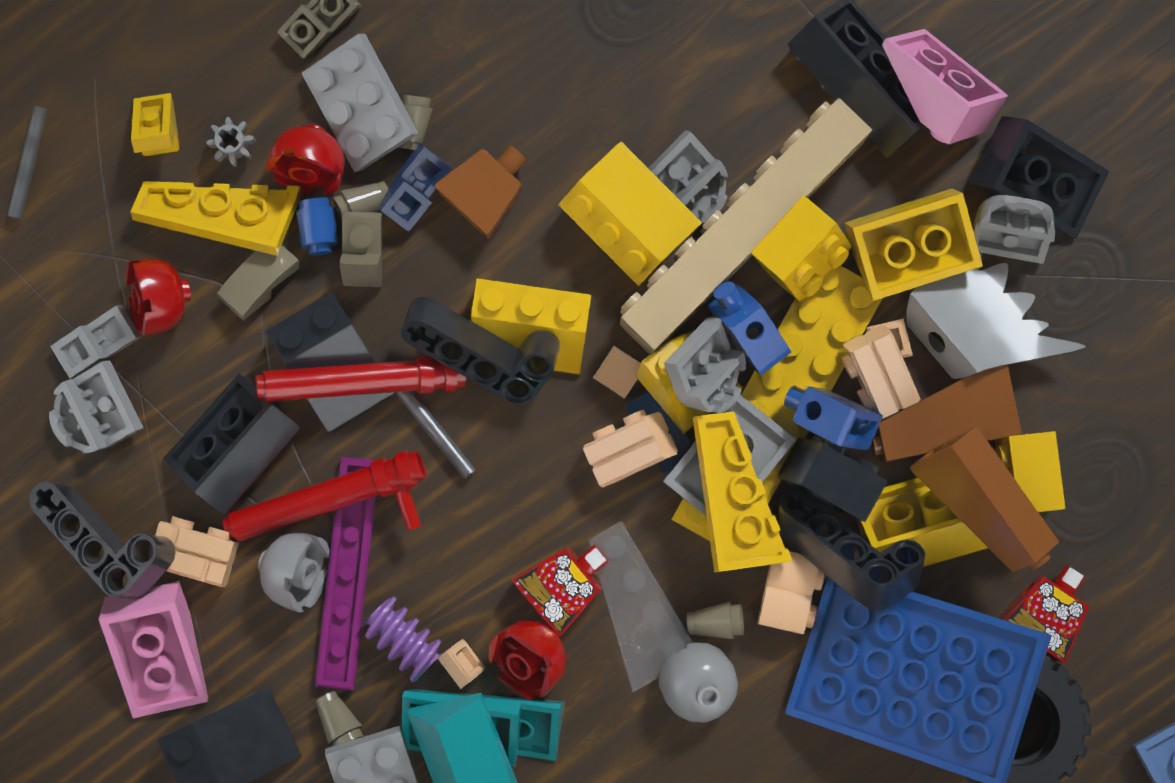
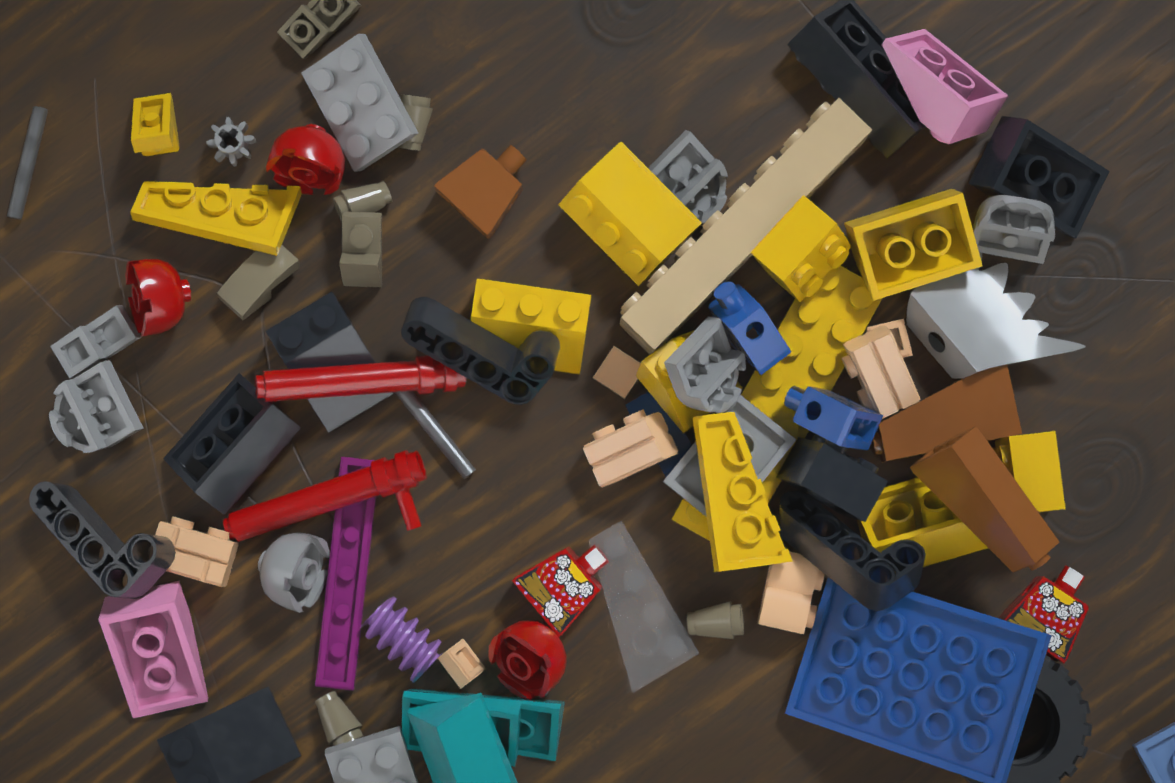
(317, 226): blue brick -> none
(413, 186): dark blue slope -> none
(698, 682): light grey cylinder -> none

